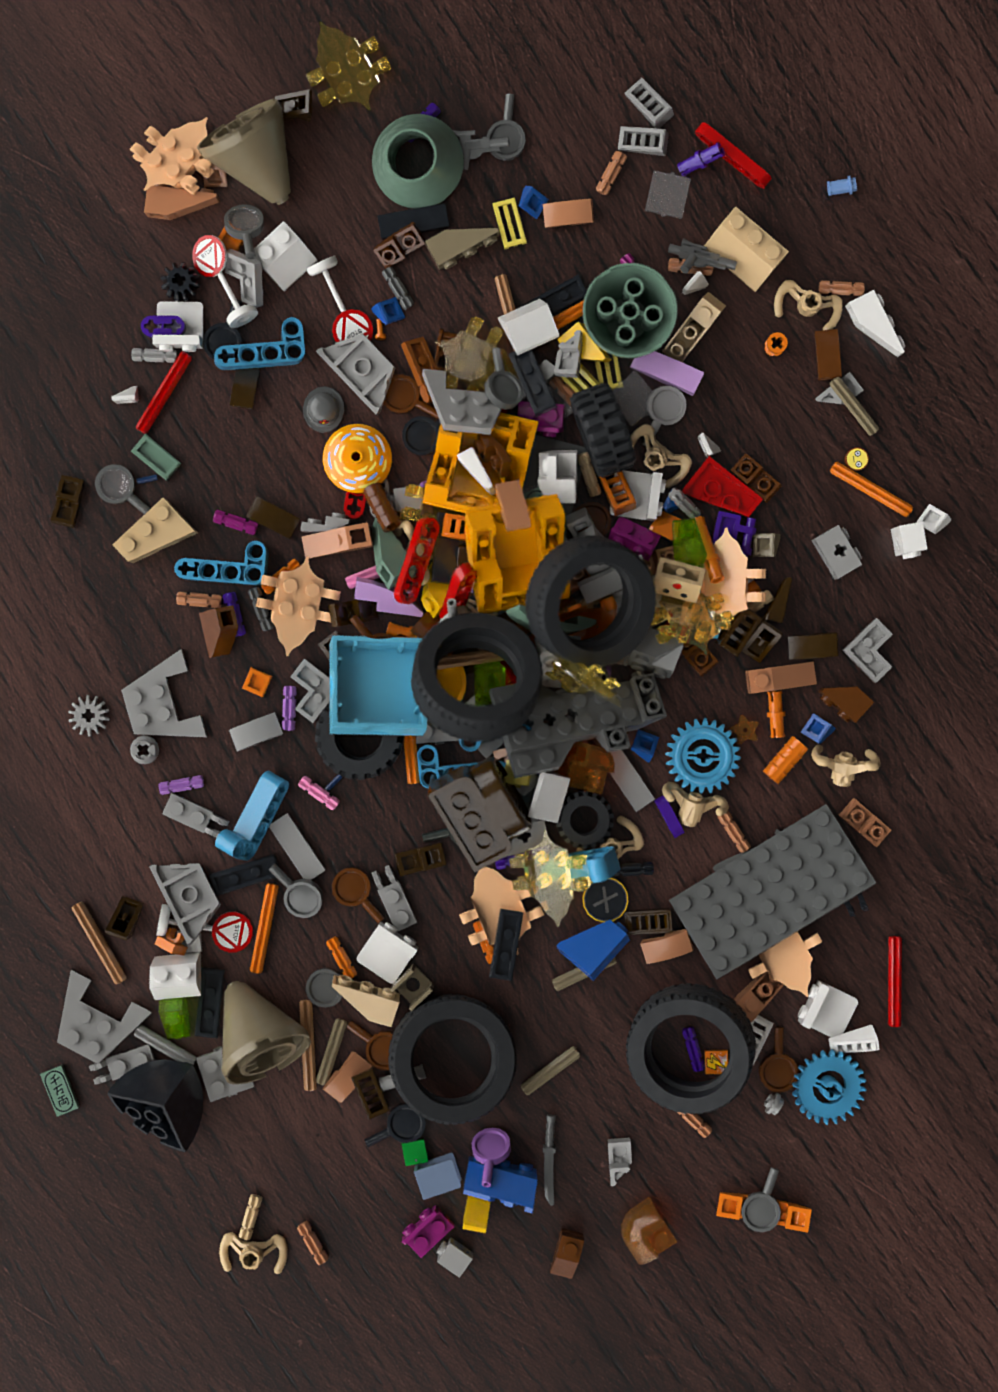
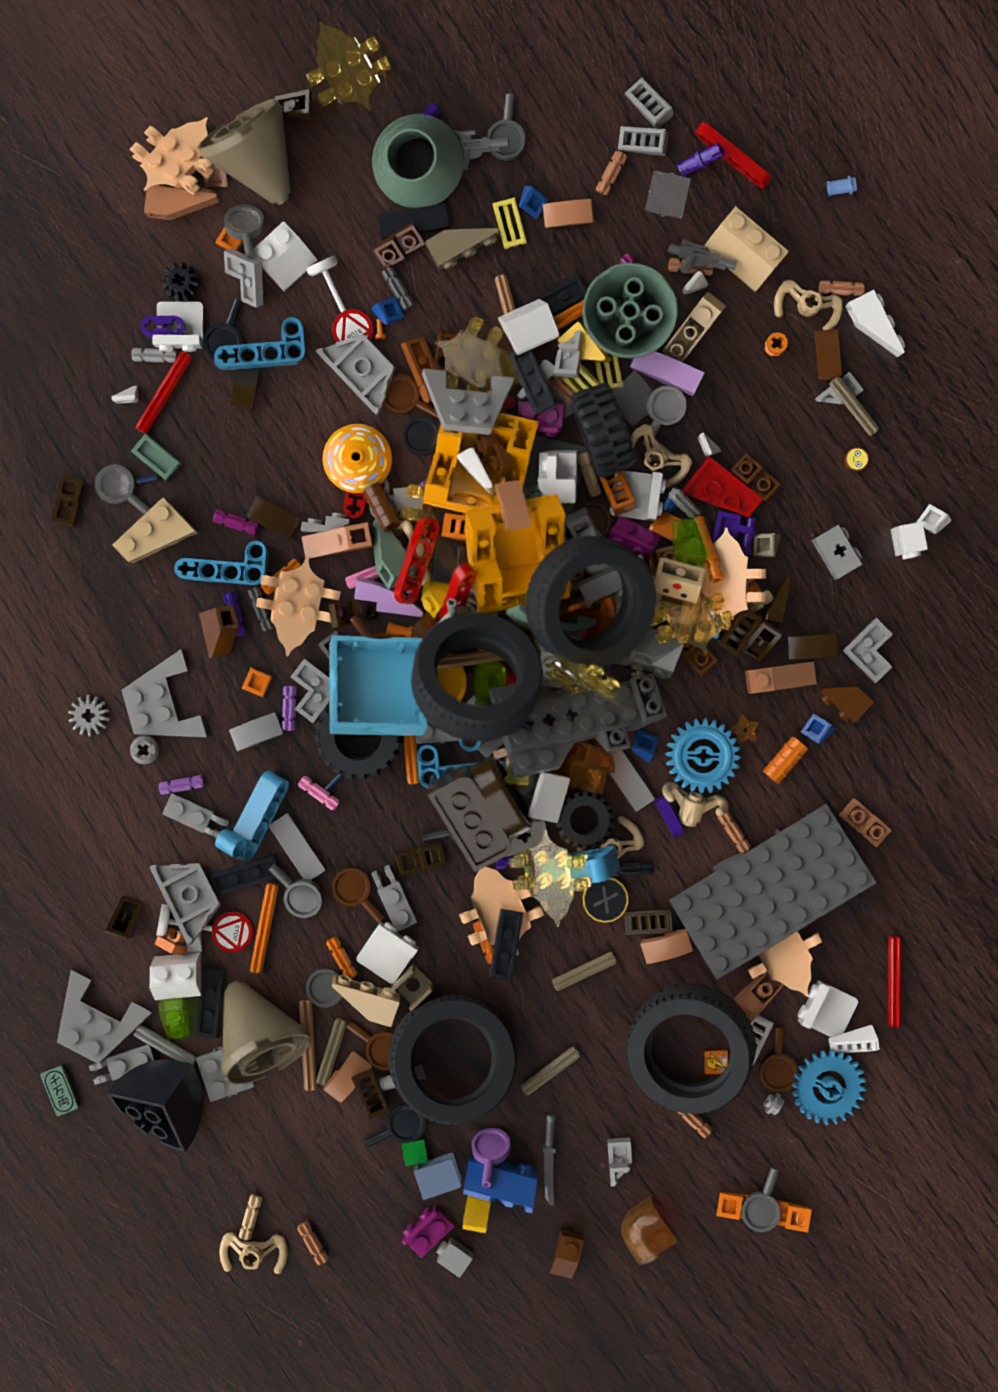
(99, 943): medium nougat axle -> none
(199, 599): nougat axle -> none
(209, 260): white piece -> none
(323, 409): dark grey hat -> none
(502, 386): dark grey piece -> none
(595, 947): blue slope -> none
(693, 1049): dark purple axle -> none
(776, 714): orange pin -> none
(844, 765): tan piece -> none
(871, 489): orange axle -> none

